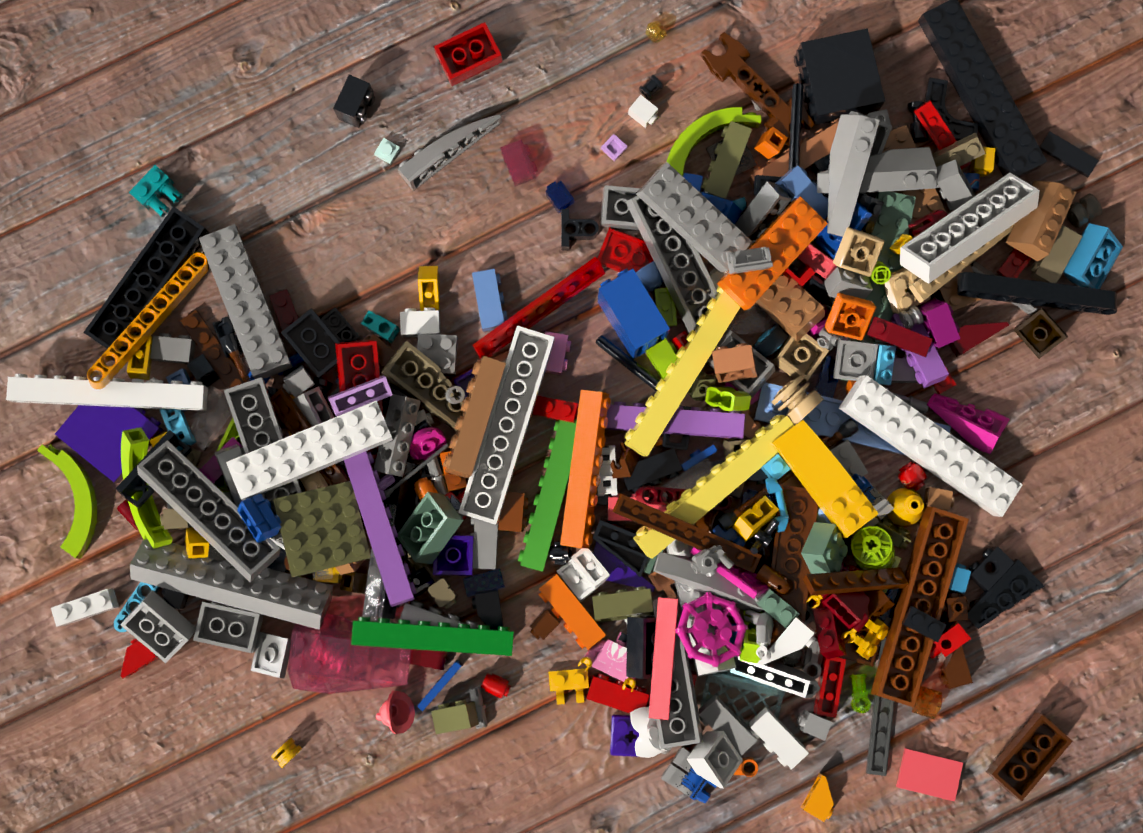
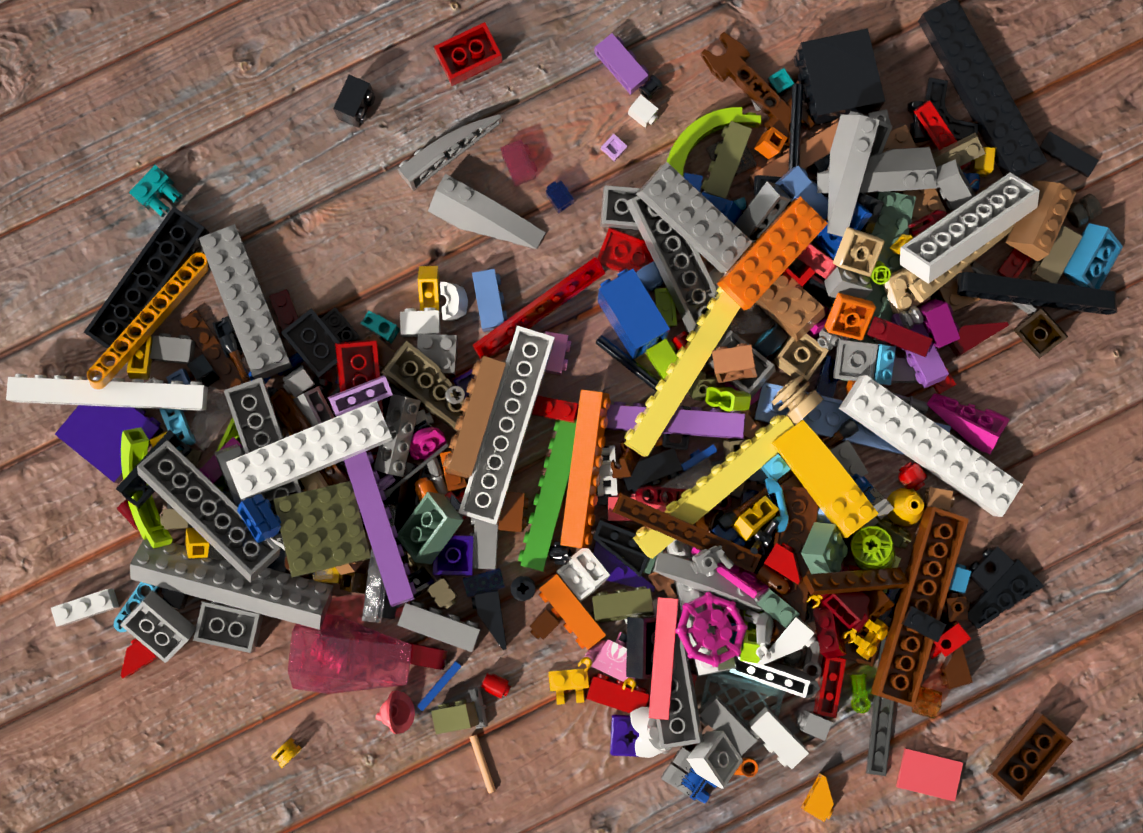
(84, 499): lime arch -> none
(271, 655): light grey plate -> none
(387, 151): light aqua plate -> none
(431, 637): green brick -> none
(456, 301): none -> white cylinder
(479, 214): none -> light grey wedge
(482, 763): none -> light nougat bar
(518, 594): none -> black piece
(580, 225): black tile -> none
(621, 63): none -> medium lavender brick
(656, 31): clear yellow piece -> none
(749, 260): light grey hinge -> none
(780, 81): none -> teal plate
(784, 562): none -> red slope

